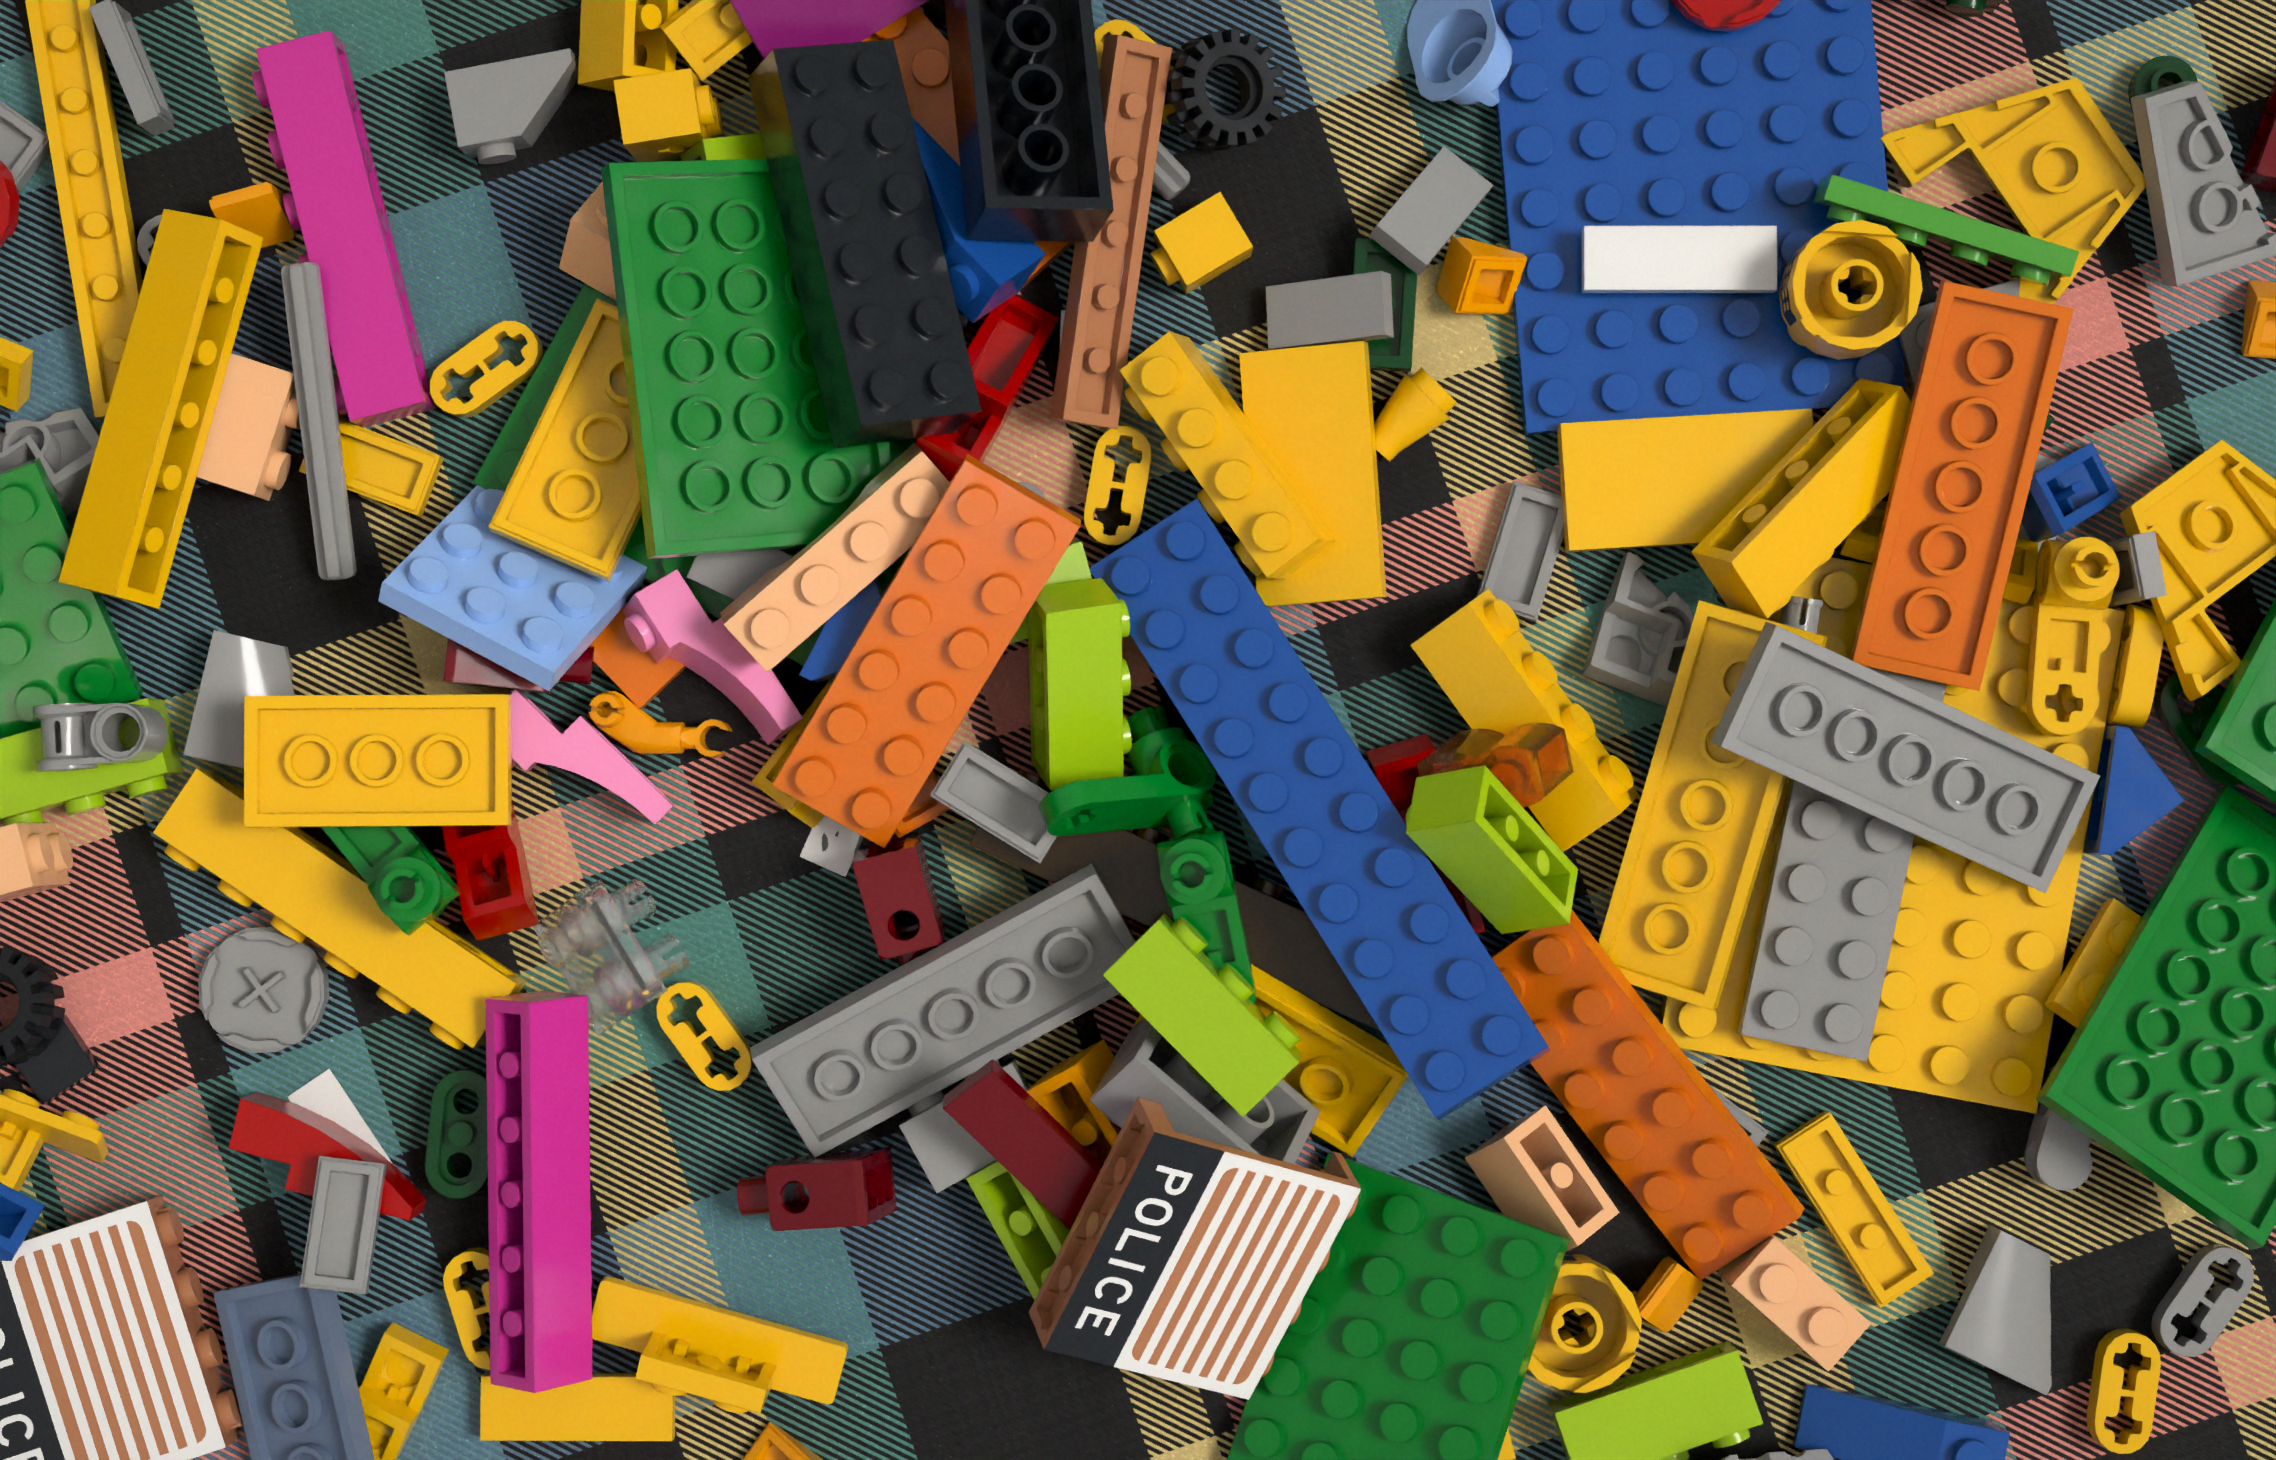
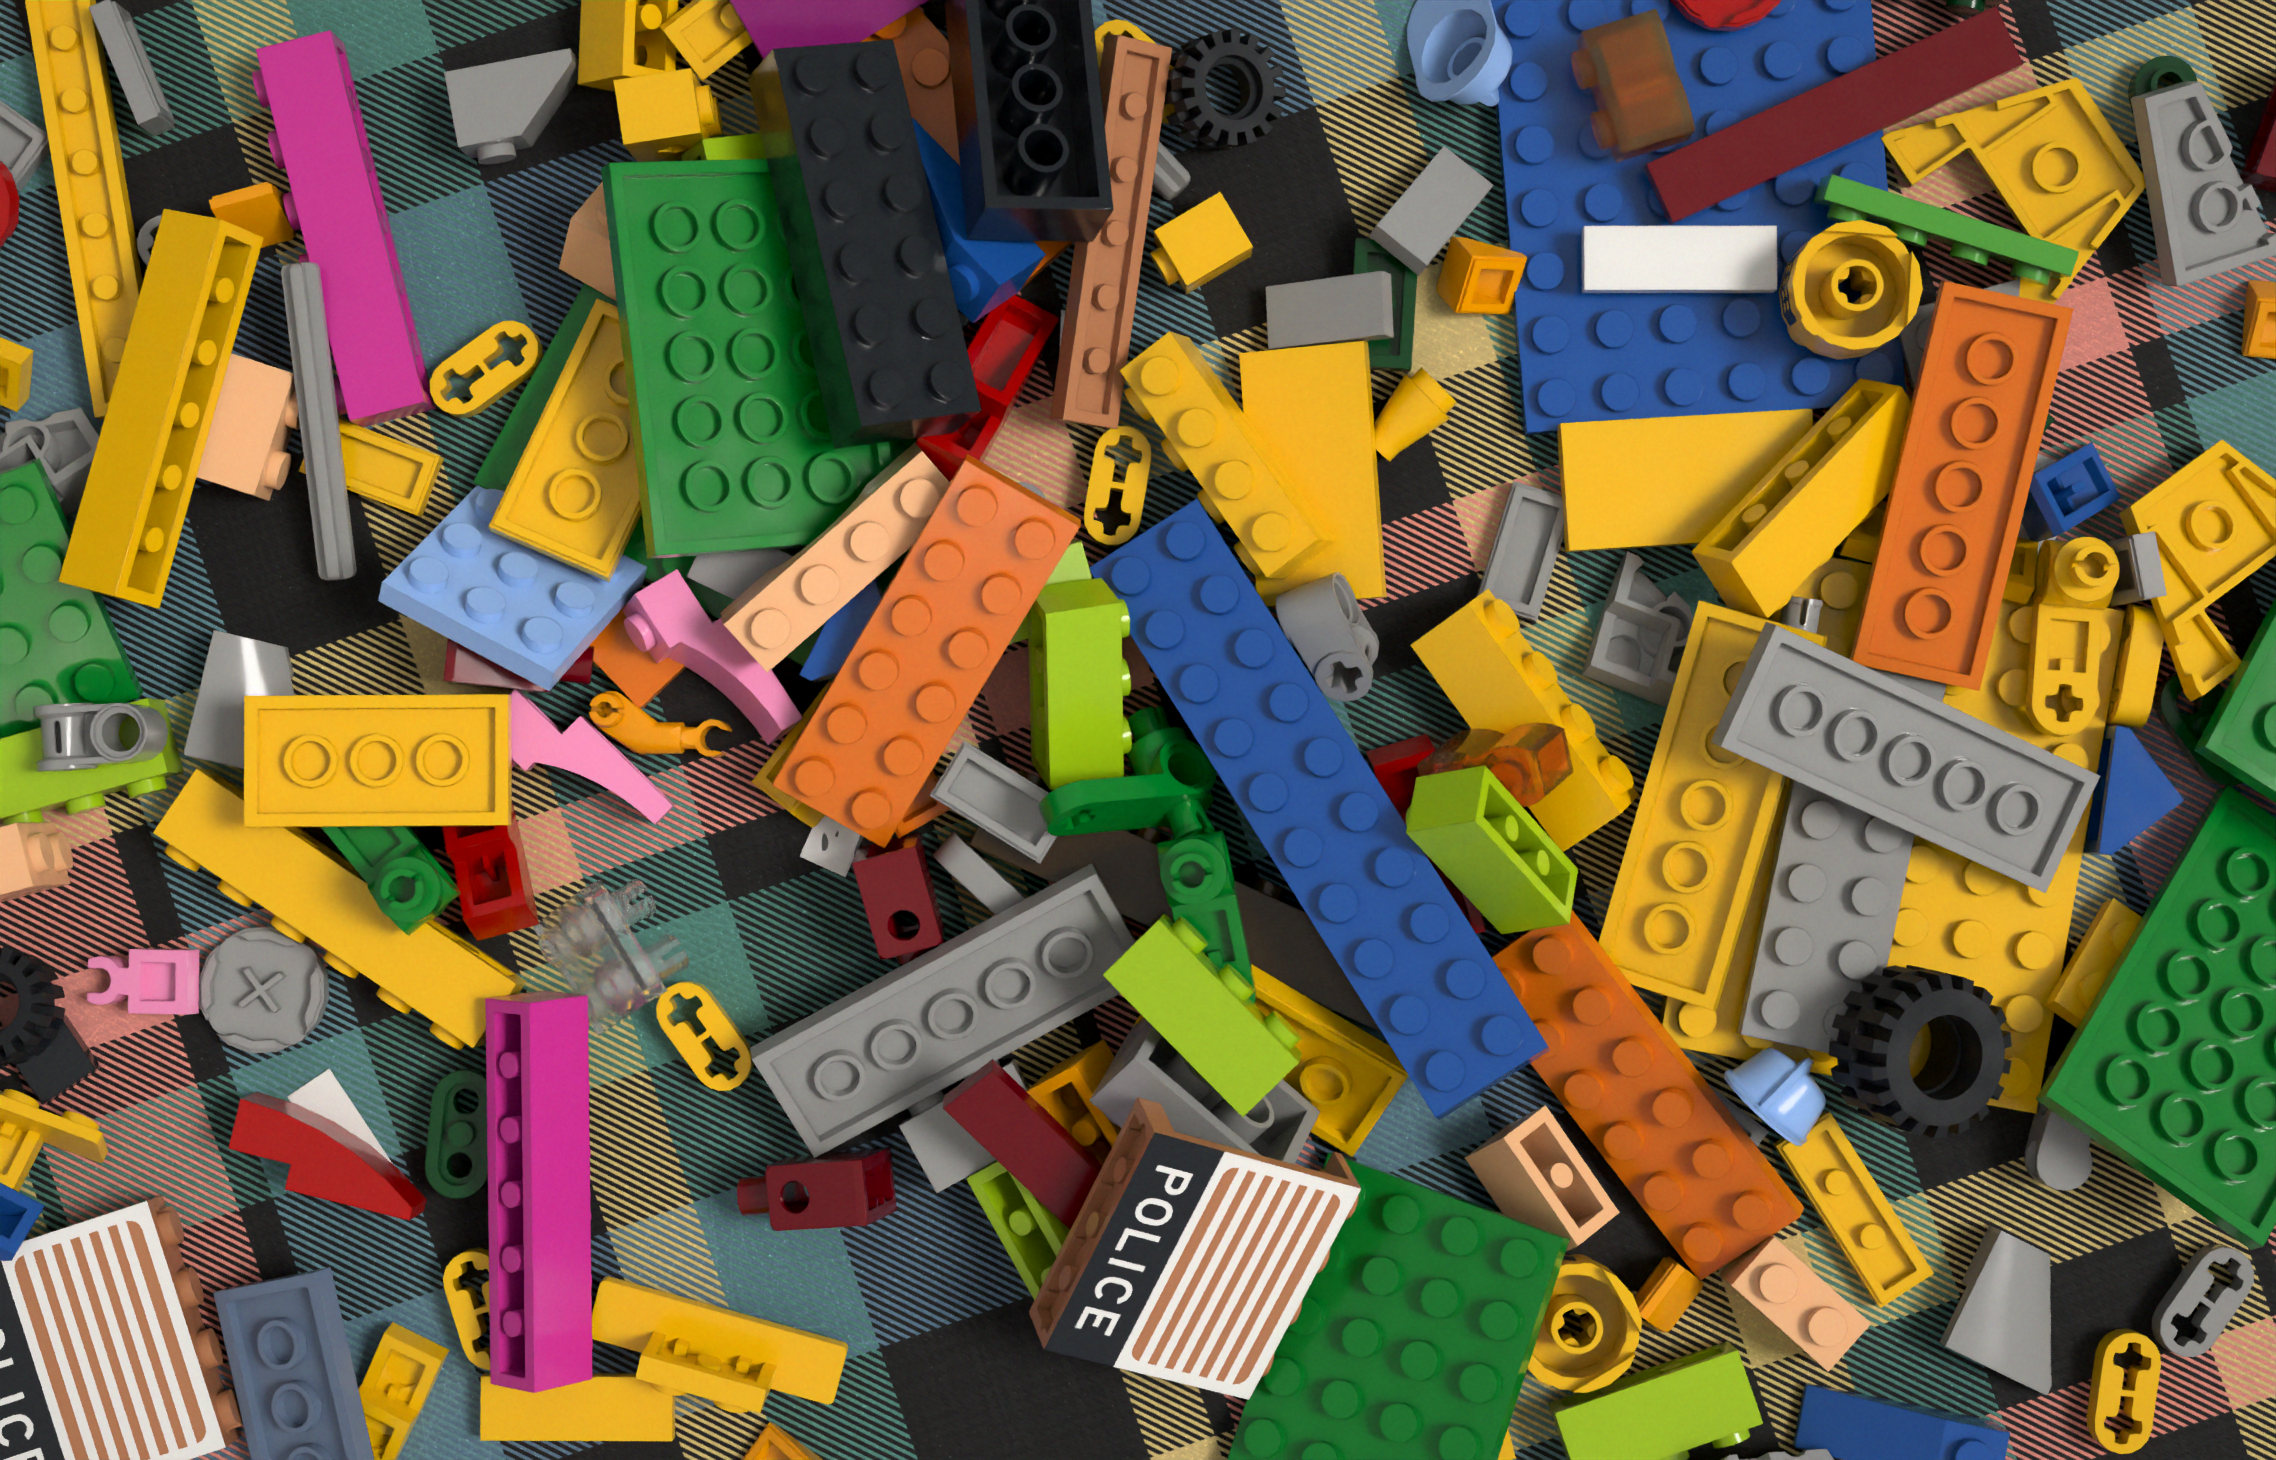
(152, 980): none -> bright pink plate
(343, 1225): light grey tile -> none
(977, 874): none -> light grey beam
(1330, 635): none -> light grey piece
(1633, 85): none -> clear orange brick
(1779, 1092): none -> light blue piece
(1833, 115): none -> dark red tile
(1962, 1059): none -> black tyre

